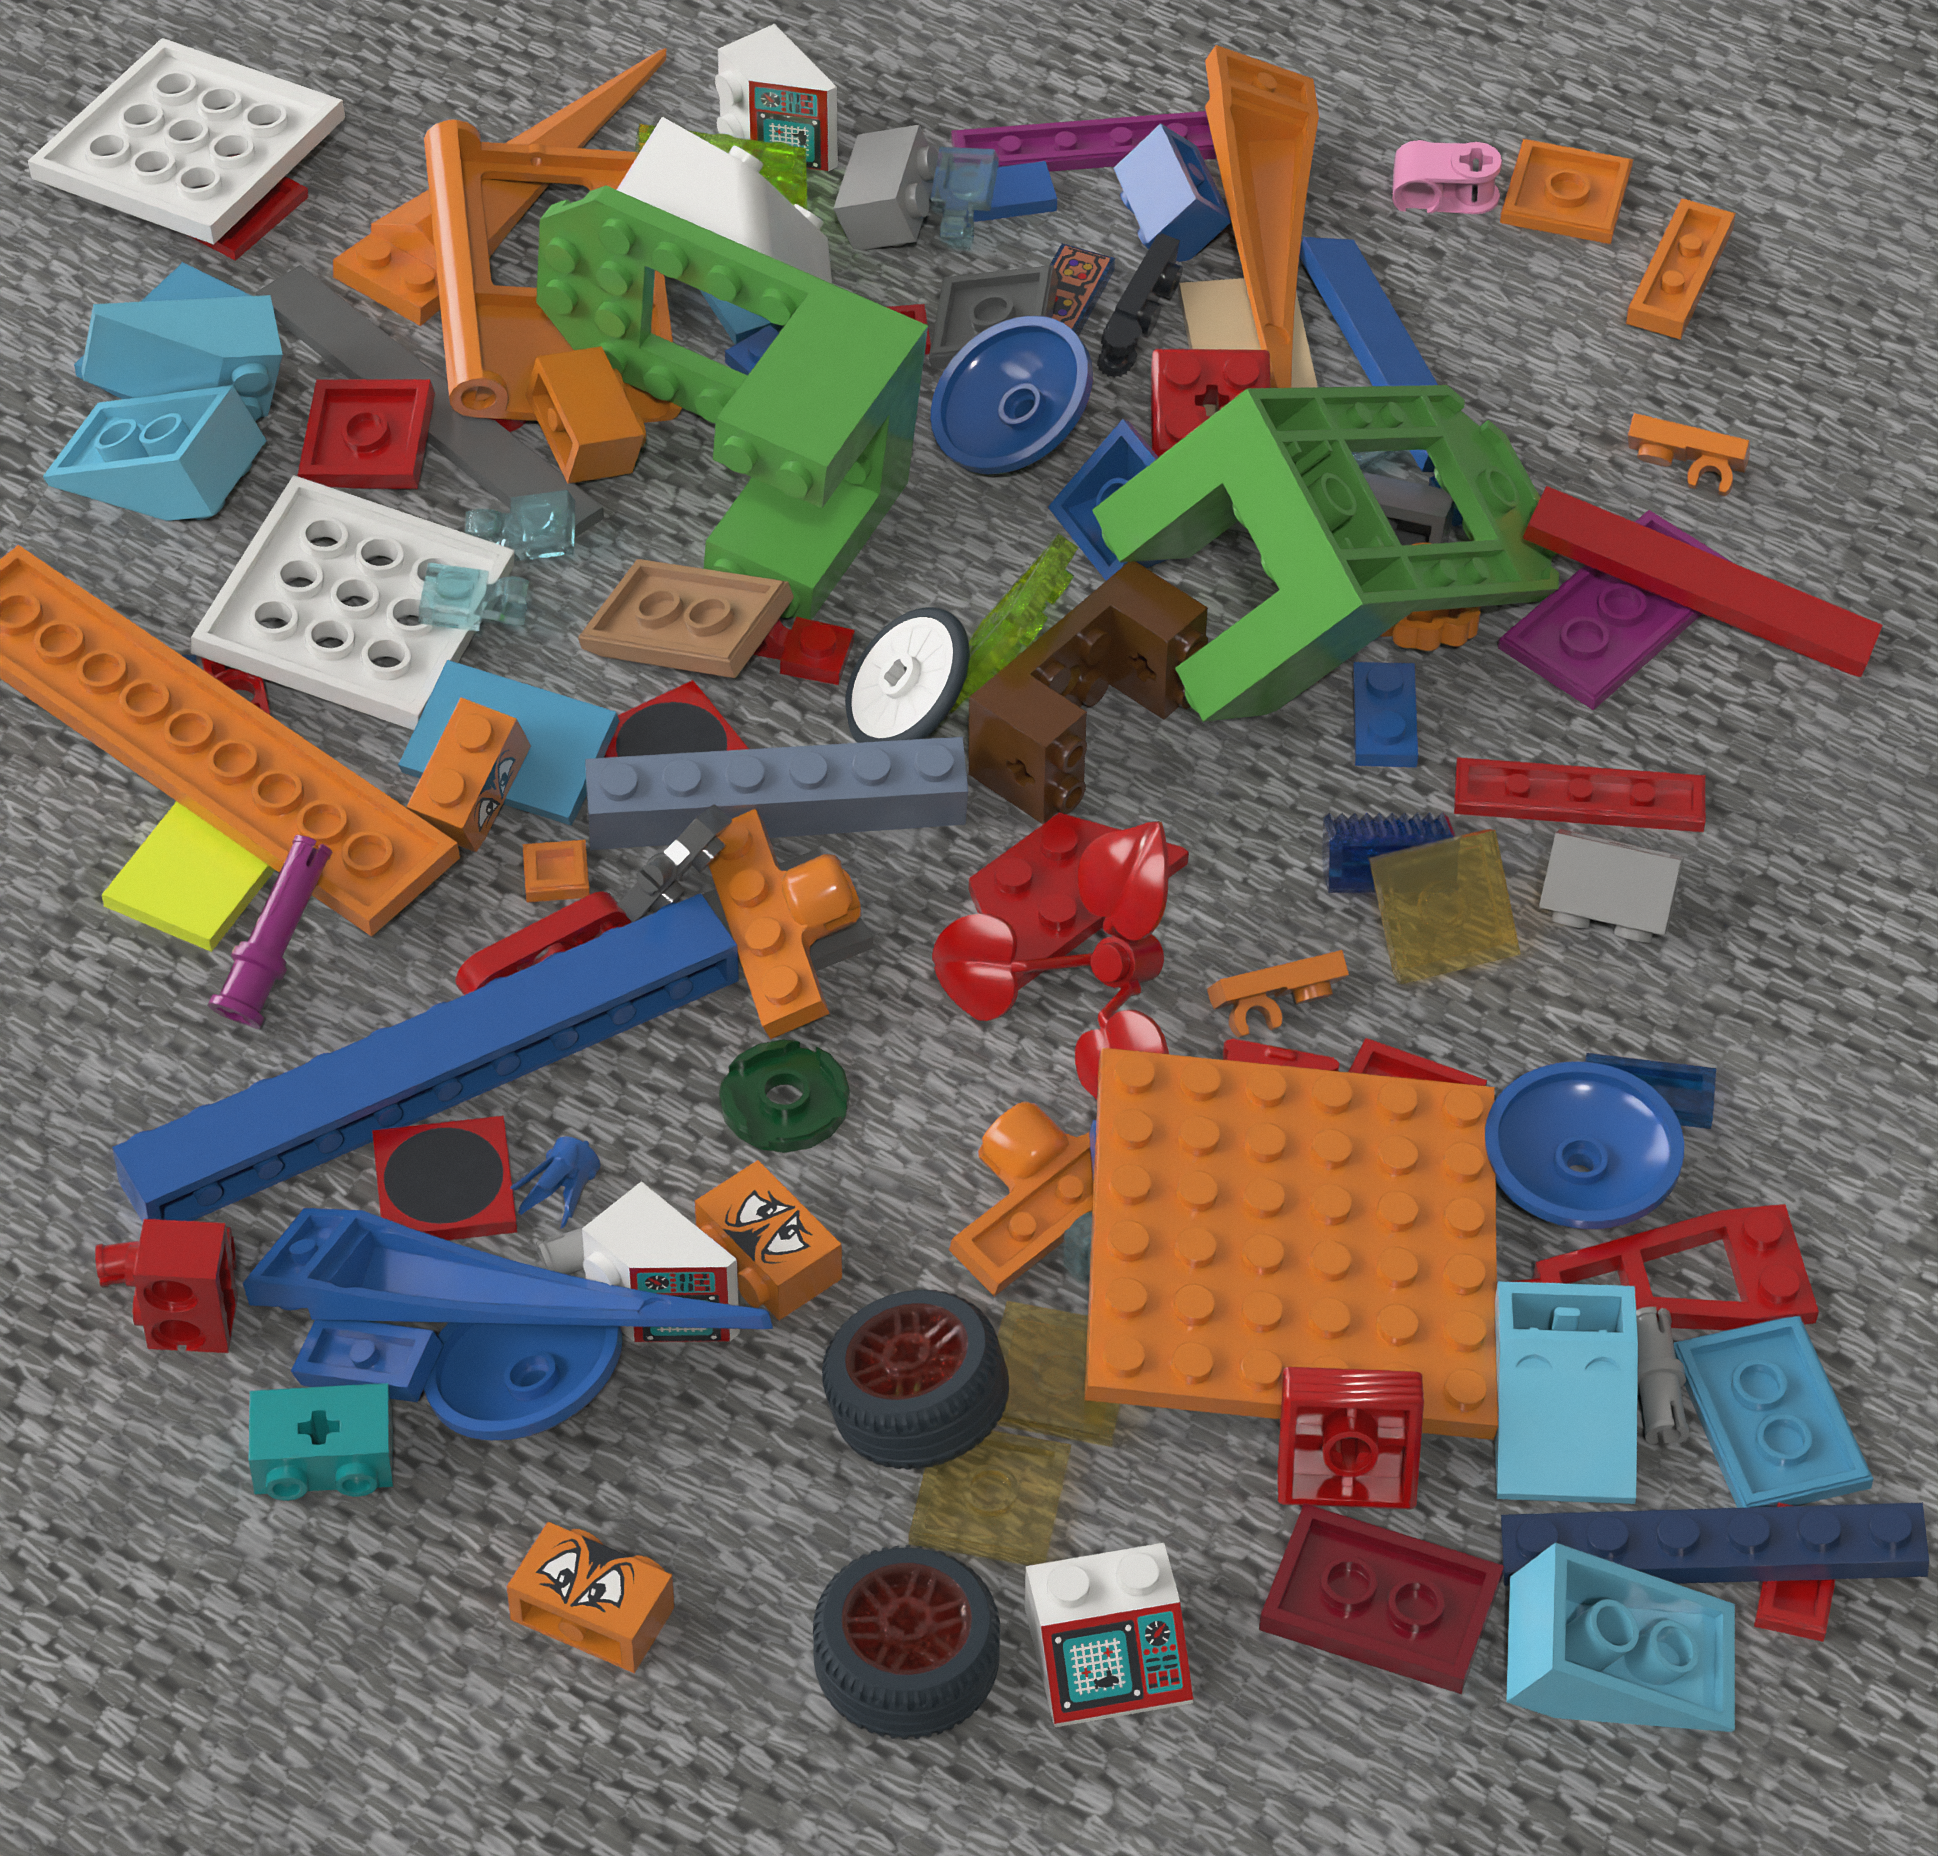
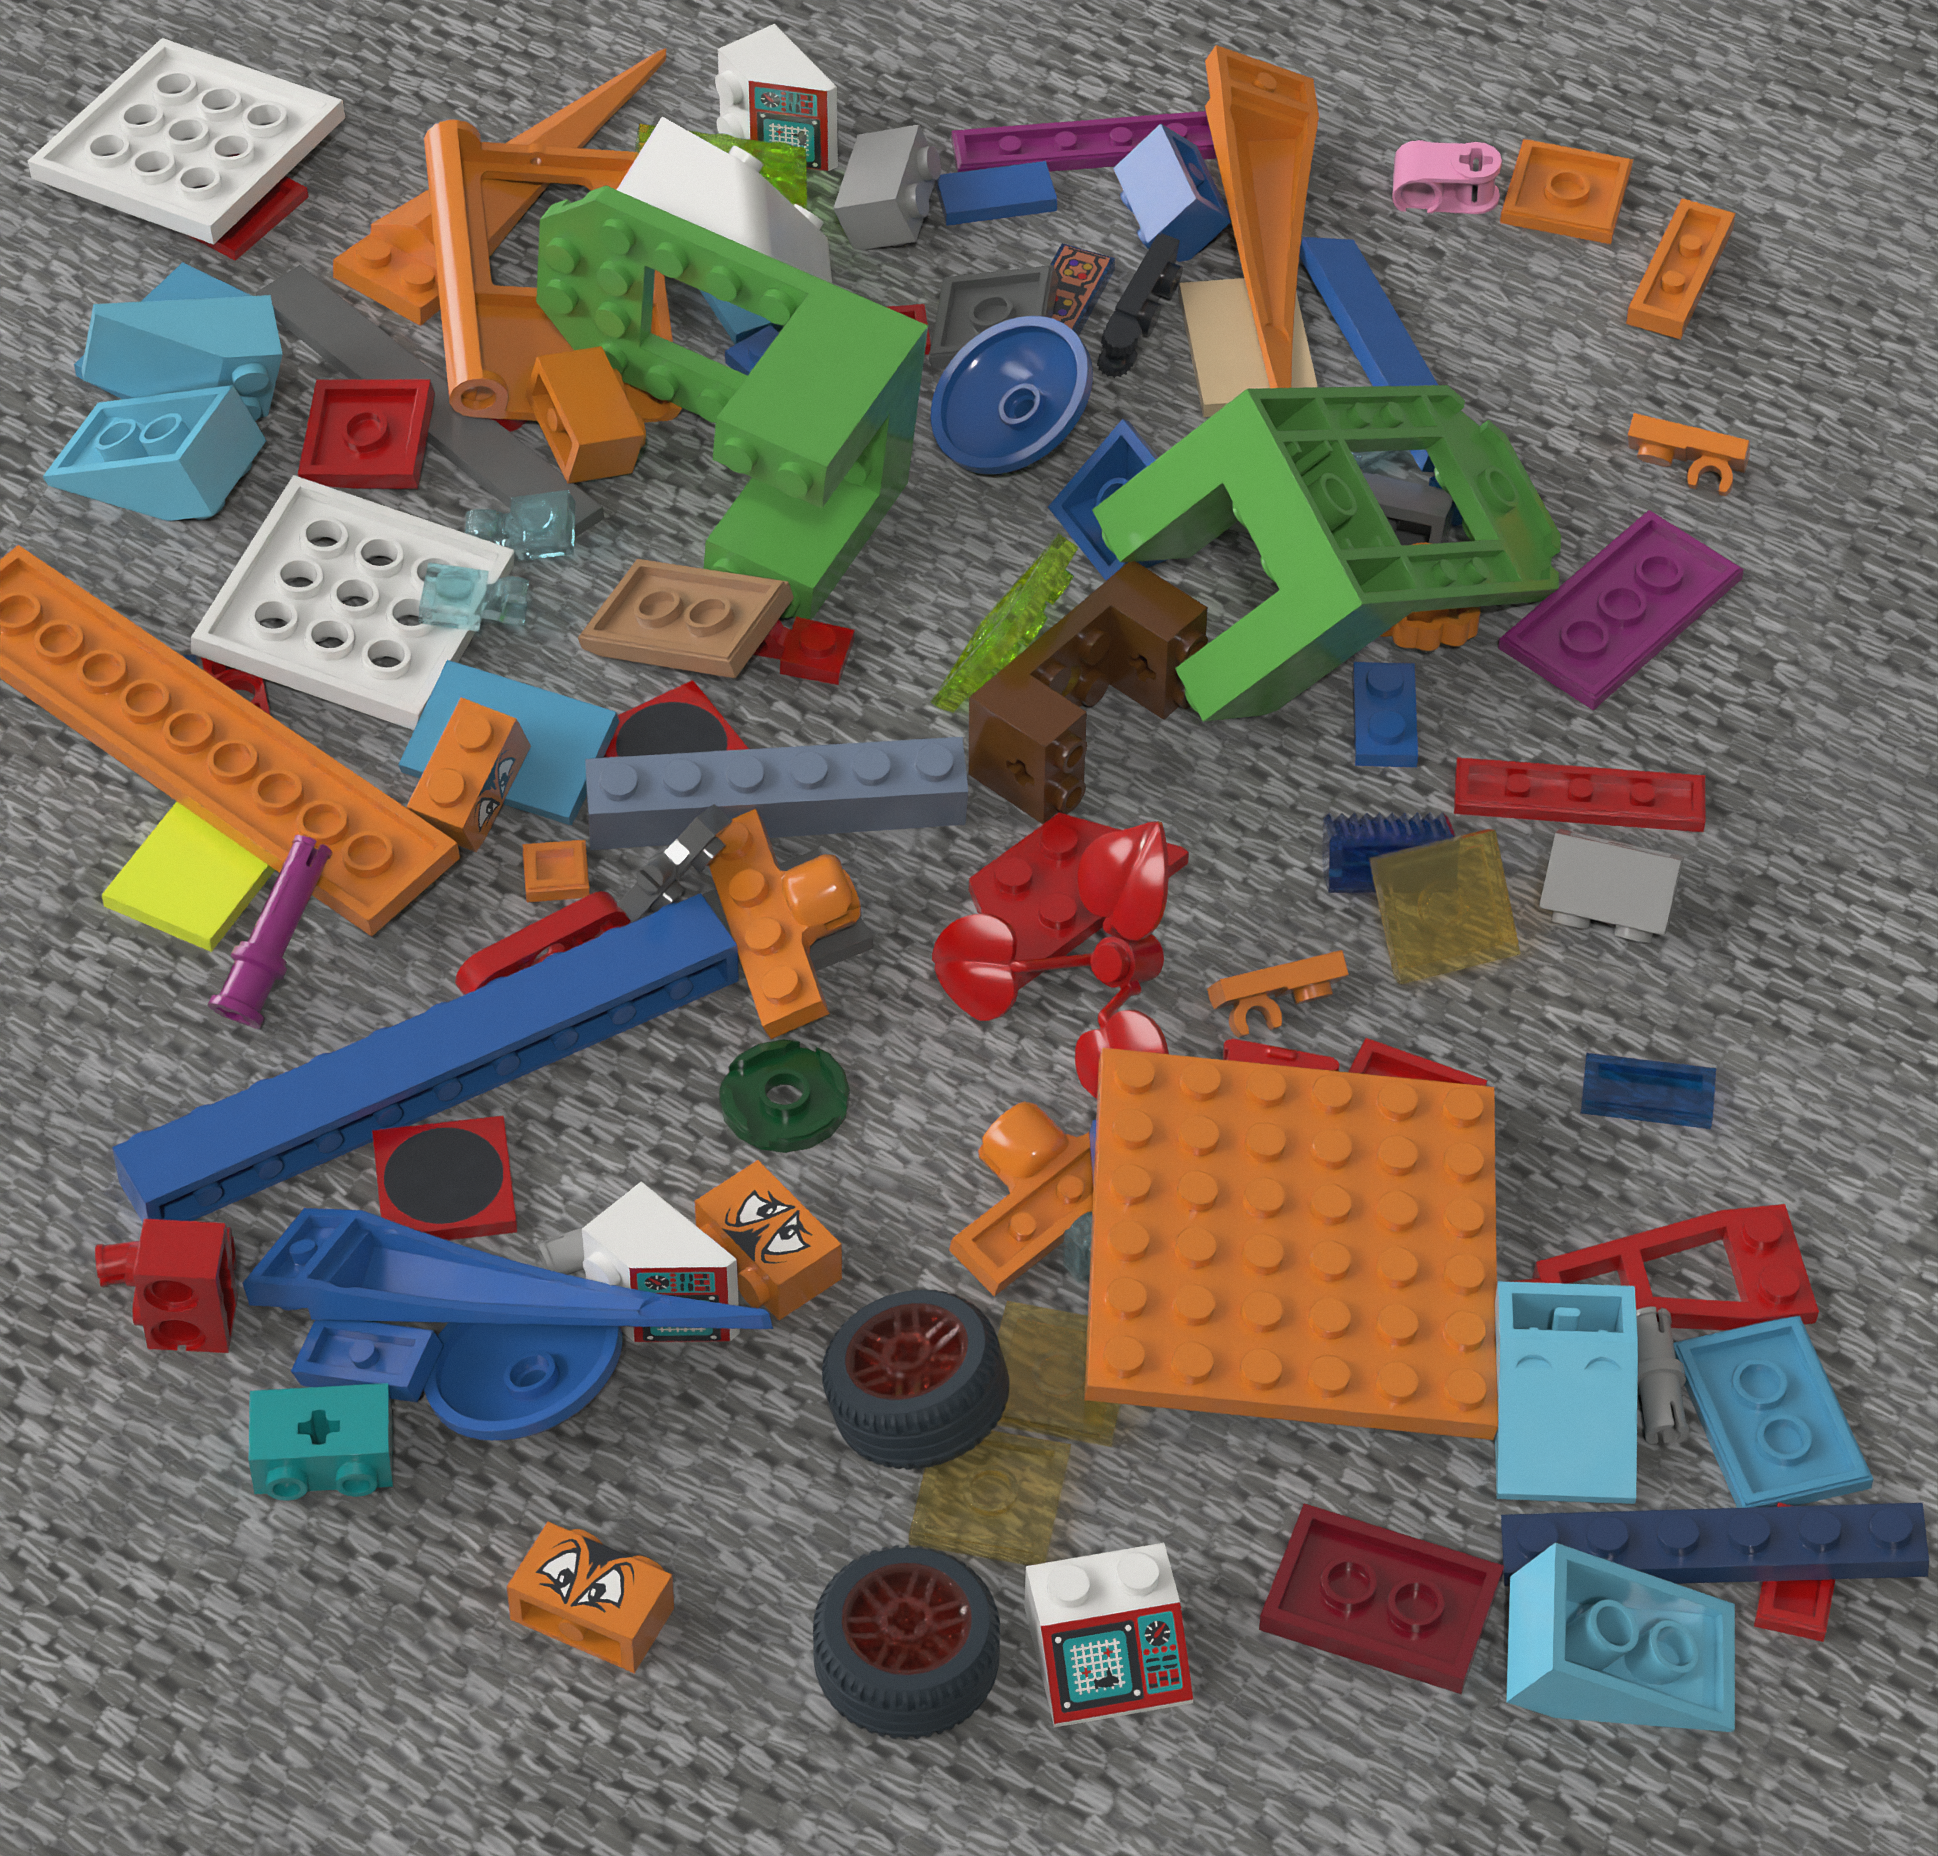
(567, 1165): blue piece -> none
(908, 677): white wheel -> none
(963, 184): clear light blue plate -> none
(1196, 377): red brick -> none
(1365, 1472): red brick -> none
(1588, 1119): blue dish -> none
(1703, 582): red tile -> none

